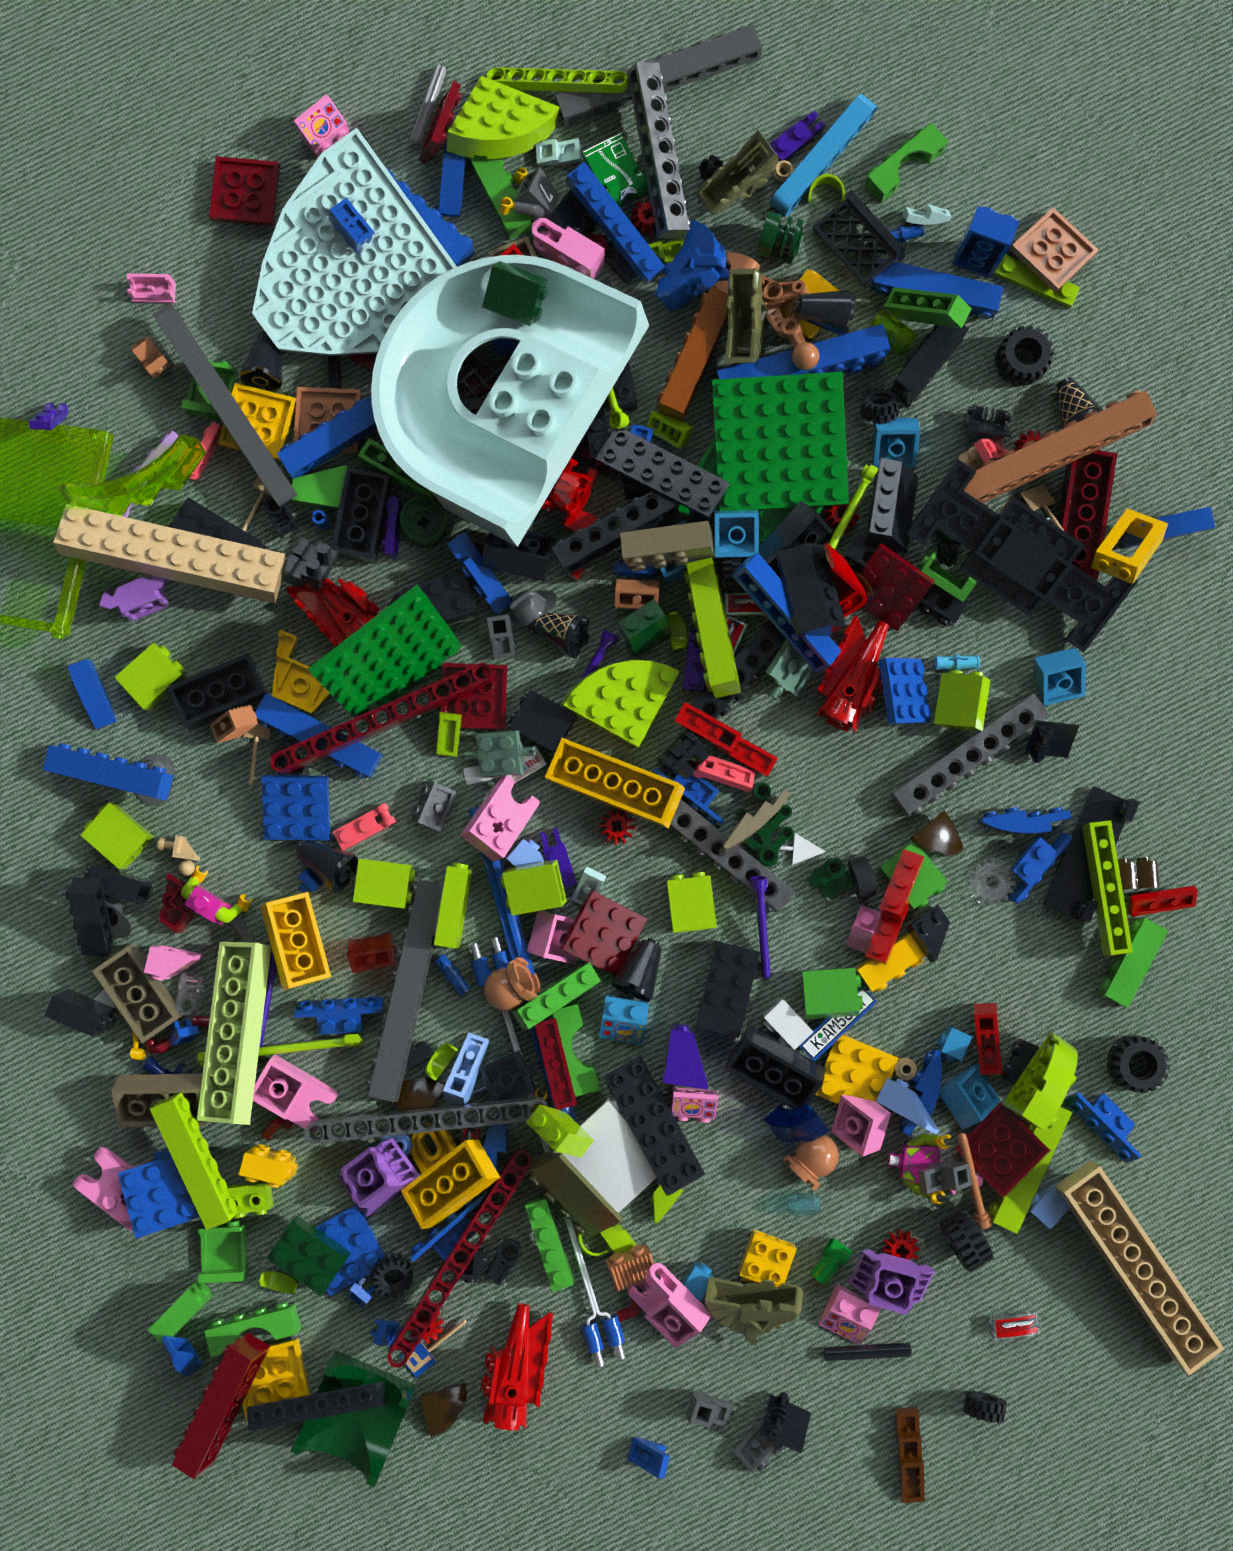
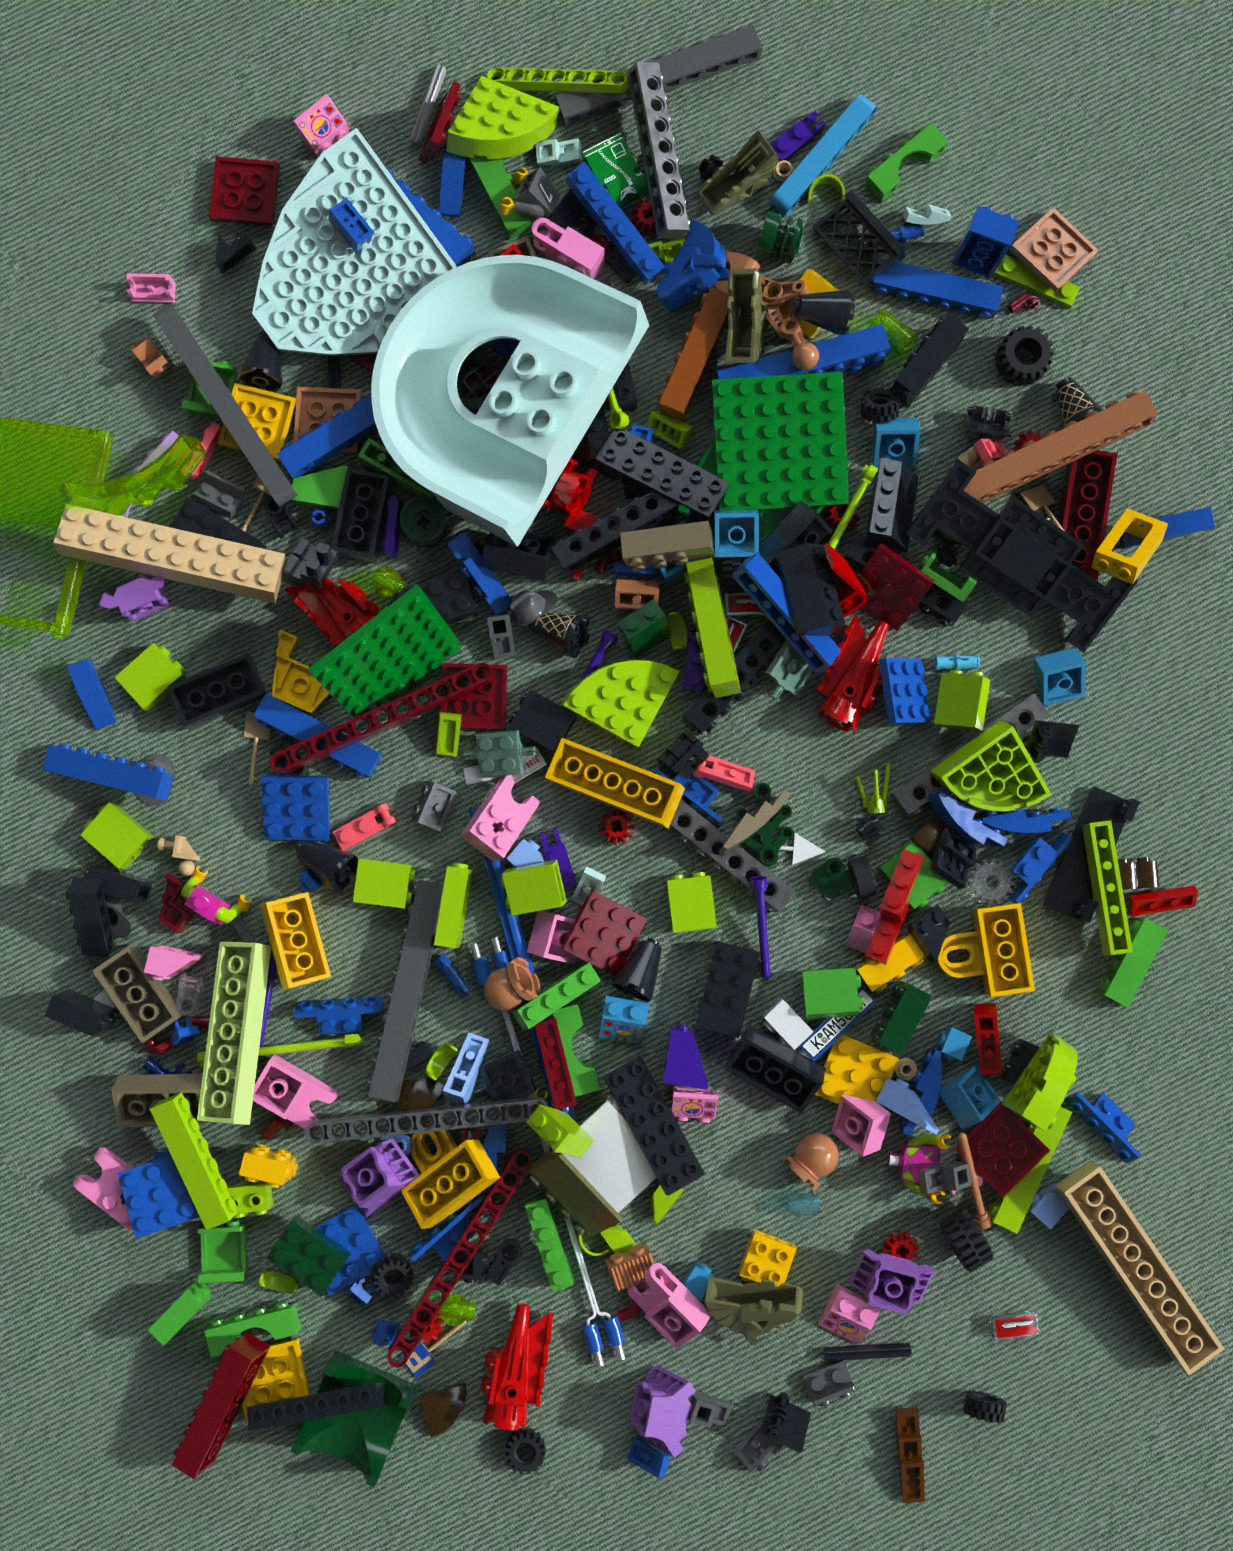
(49, 417): dark purple hinge -> none
(137, 1053): yellow hand -> none
(181, 1355): blue slope -> none
(219, 495): none -> dark grey bracket
(228, 255): none -> black slope
(233, 723): nougat brick -> none
(371, 952): clear red brick -> none
(388, 581): none -> clear neon green piece
(457, 1310): none -> clear neon green piece
(515, 293): dark green brick -> none
(525, 1464): none -> black tyre
(610, 558): none -> dark red arm
(662, 1410): none -> medium lavender slope
(725, 739): red bracket -> none
(795, 1124): clear blue brick -> none
(829, 1383): none -> dark grey bracket
(834, 1256): green piece -> none
(869, 828): none -> black gear
(878, 802): none -> lime plant
(901, 1017): none -> dark green brick
(928, 307): bright green brick -> none
(953, 858): none -> black slope
(960, 819): none -> slope
(993, 772): none -> lime brick
(995, 951): none -> yellow brick
(1024, 301): none -> dark red arm
(1155, 1068): black tyre -> none

